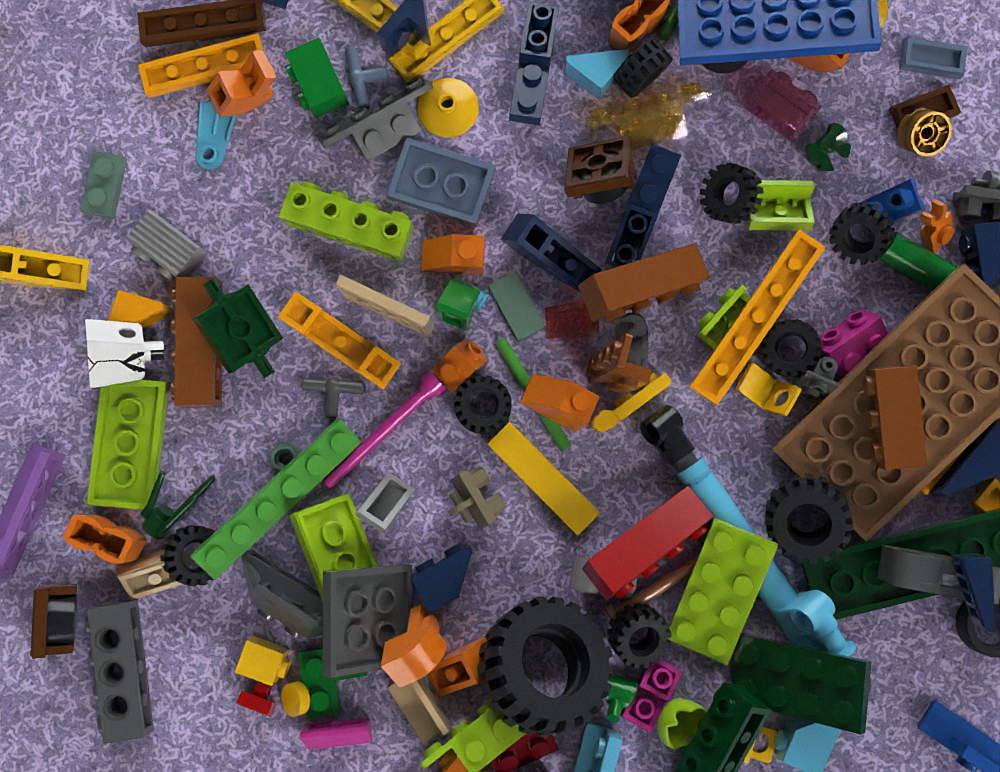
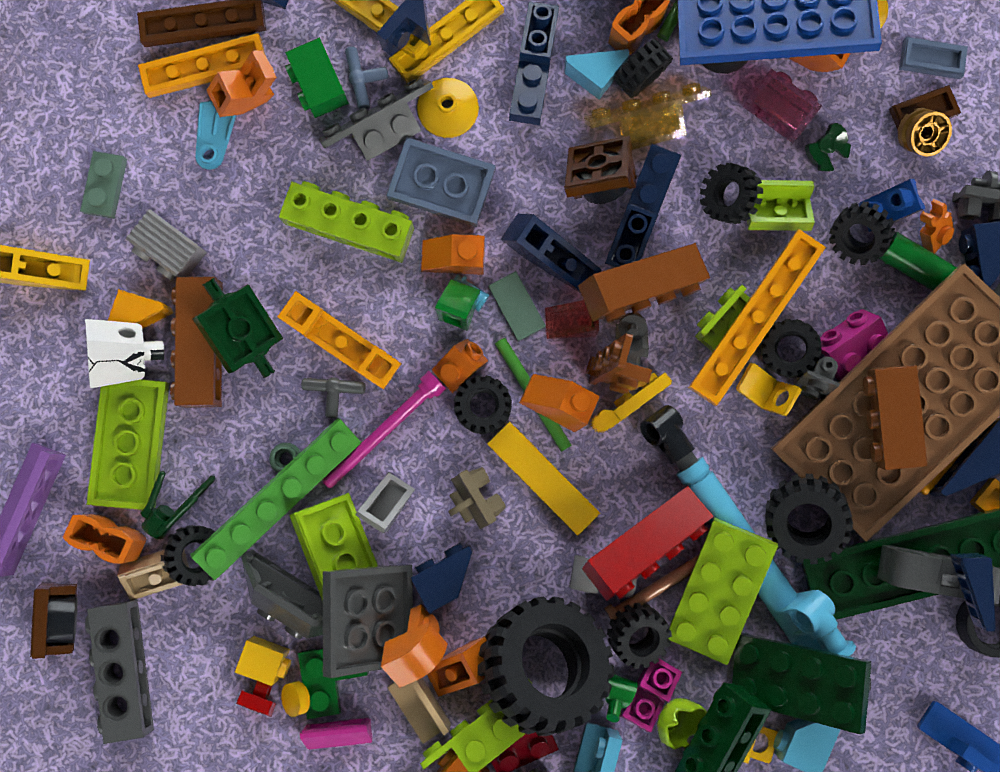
(385, 306): tan tile -> none

